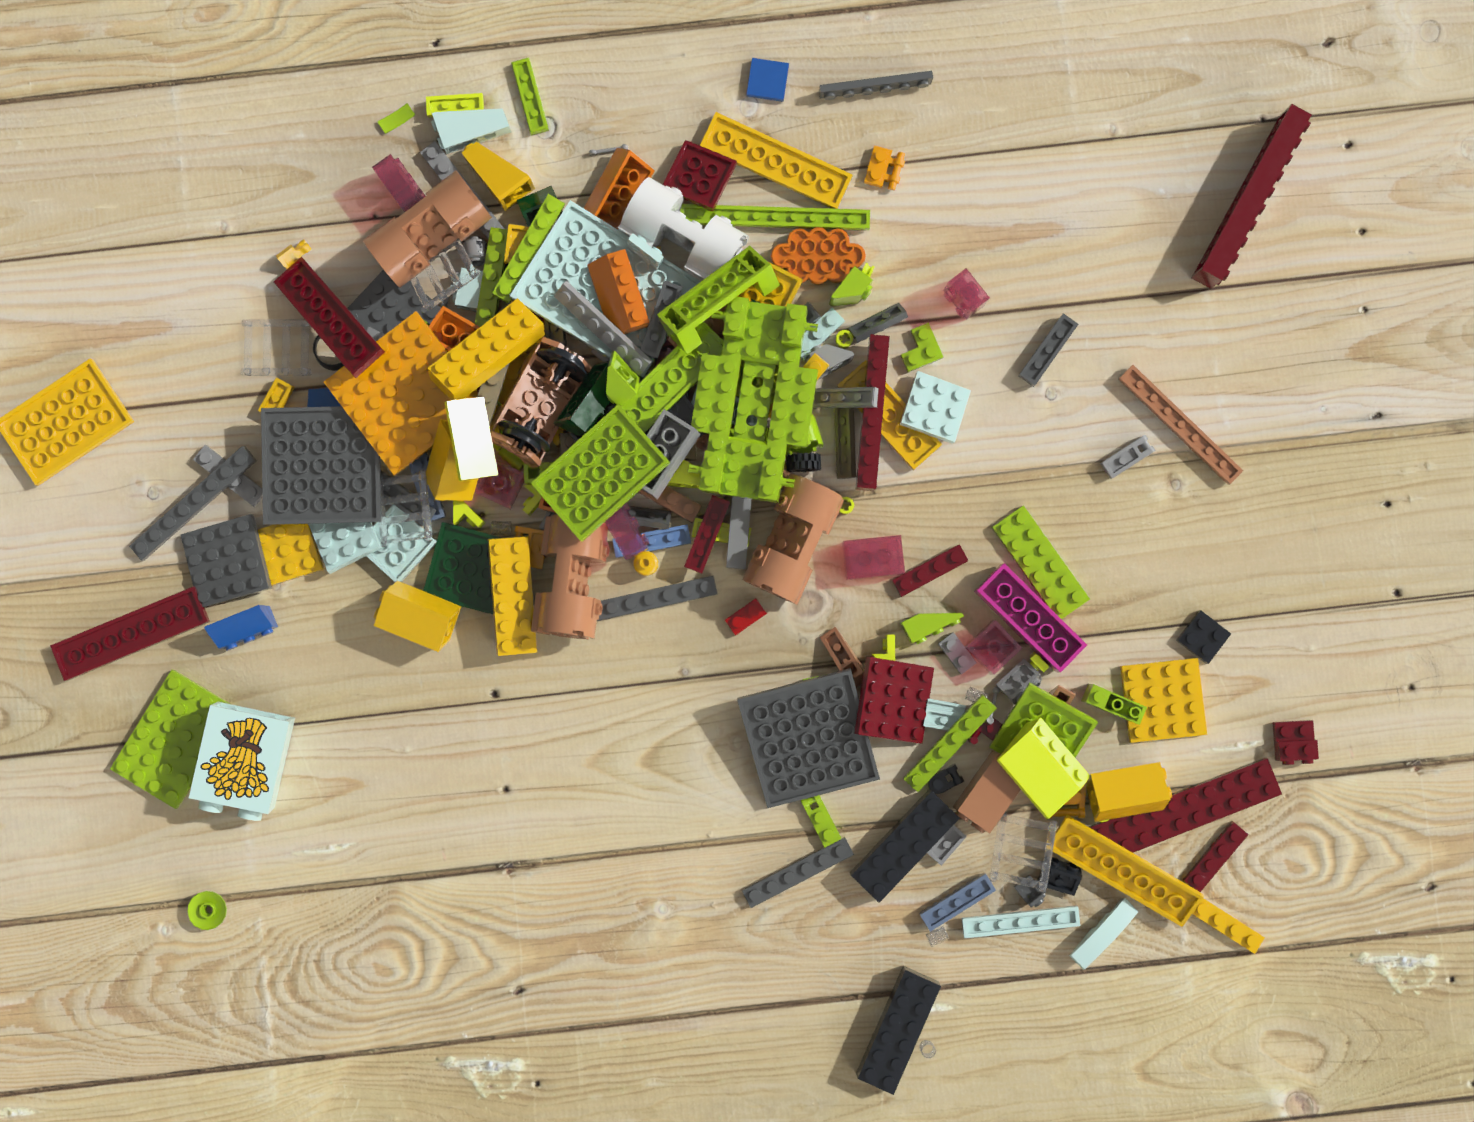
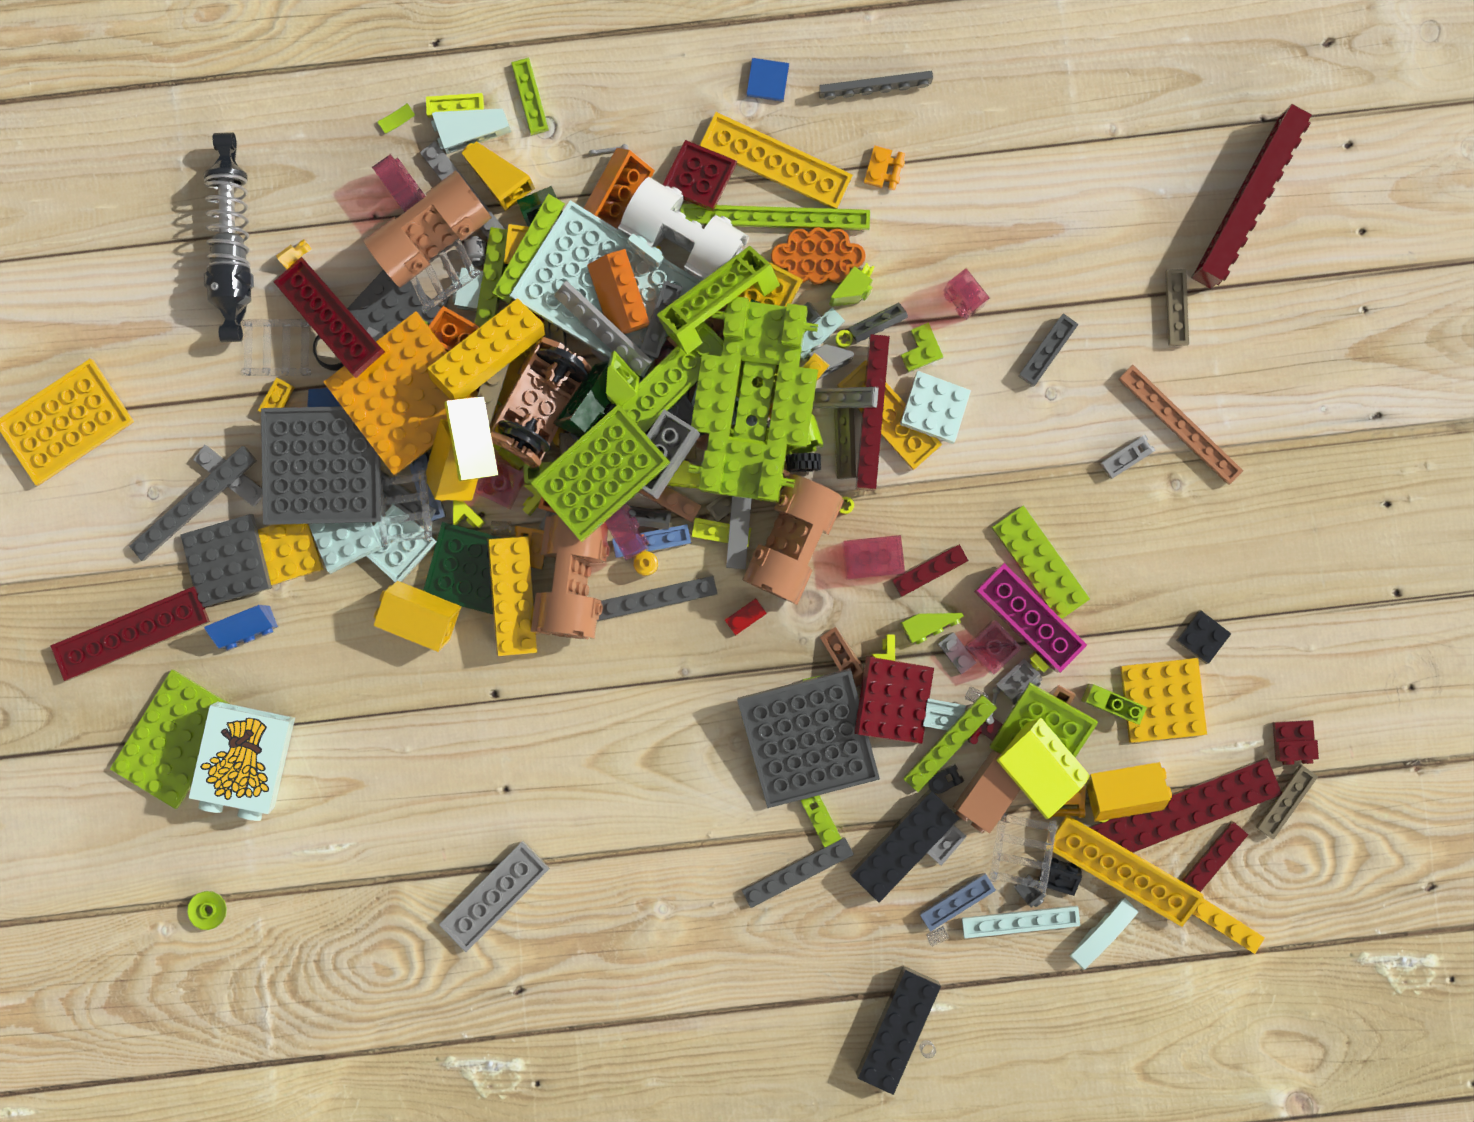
(229, 272): none -> piece
(494, 896): none -> light grey plate
(707, 534): dark red plate -> none
(1177, 307): none -> dark tan plate
(1287, 802): none -> dark tan plate

